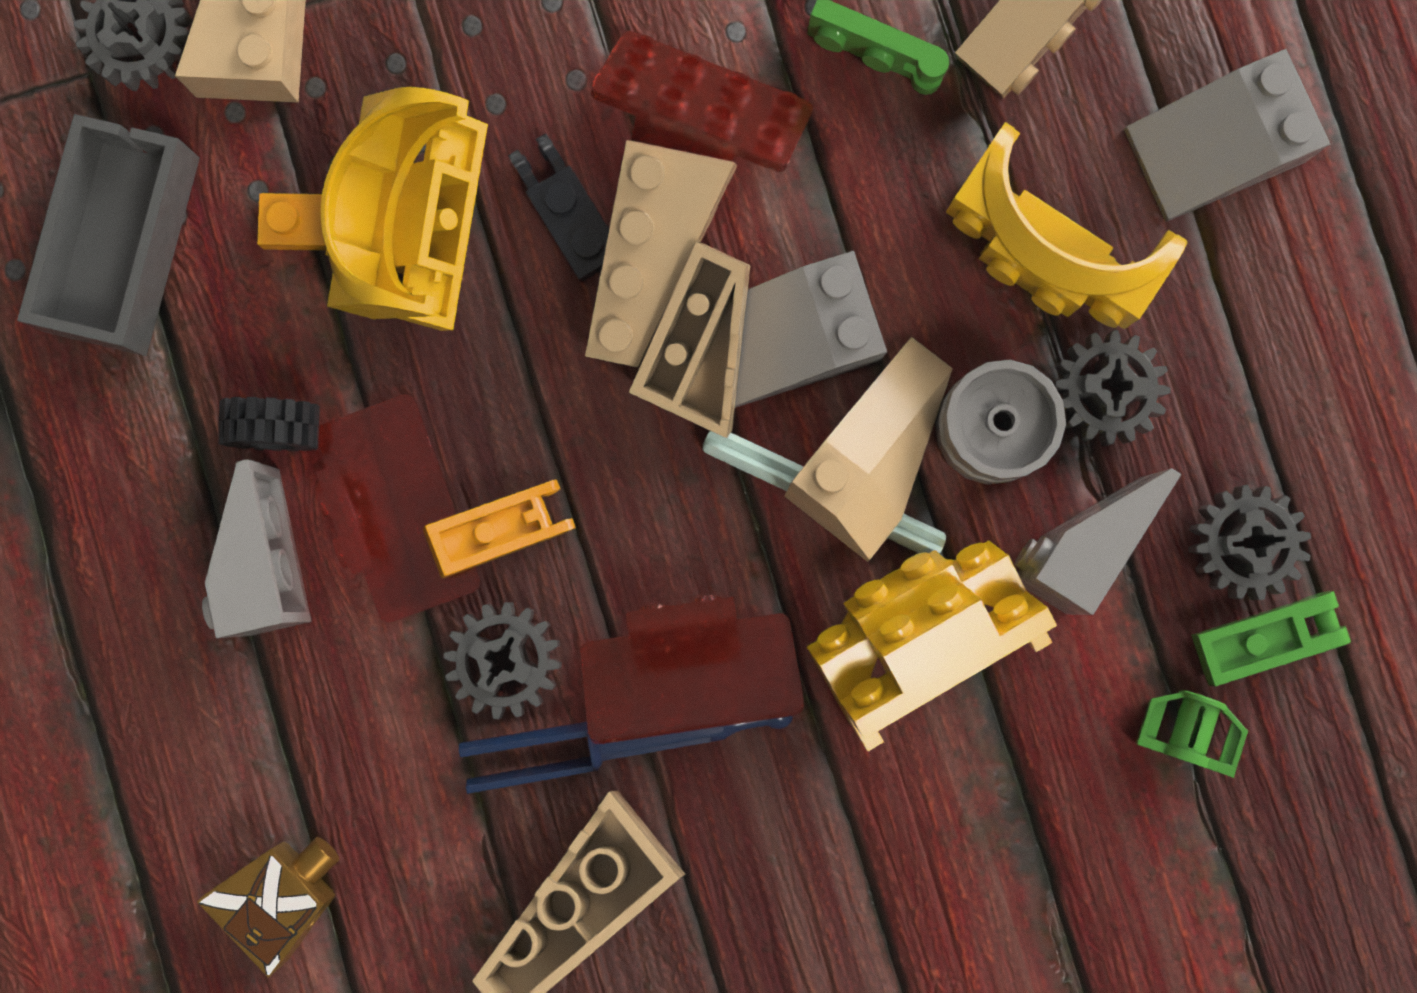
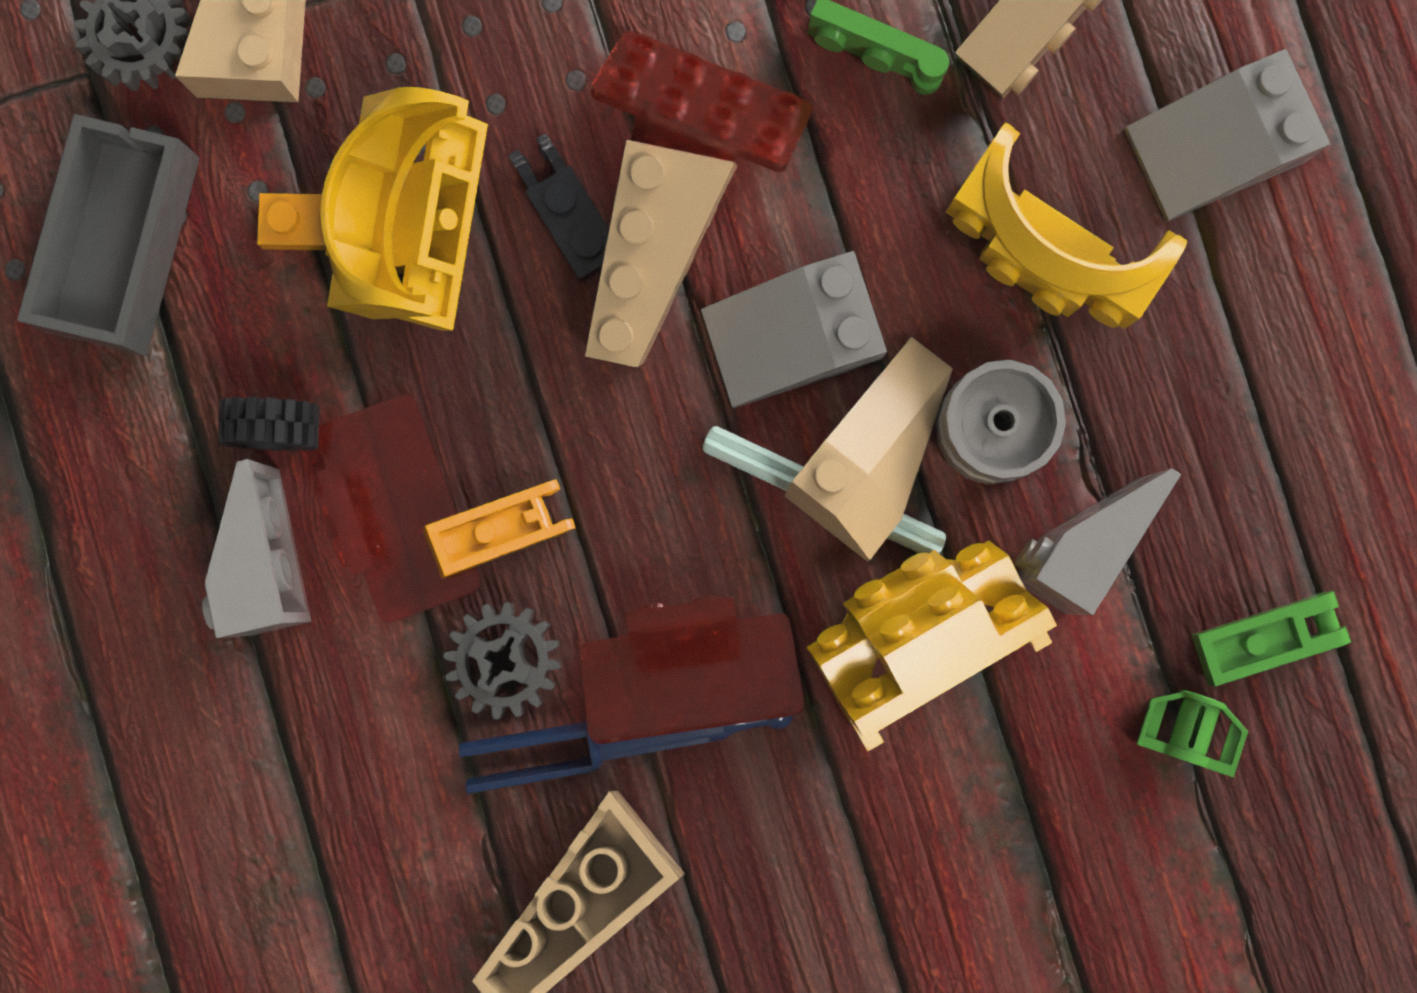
(273, 902): torso -> none
(699, 342): tan wedge -> none
(1131, 388): dark grey gear -> none
(1246, 519): dark grey gear -> none

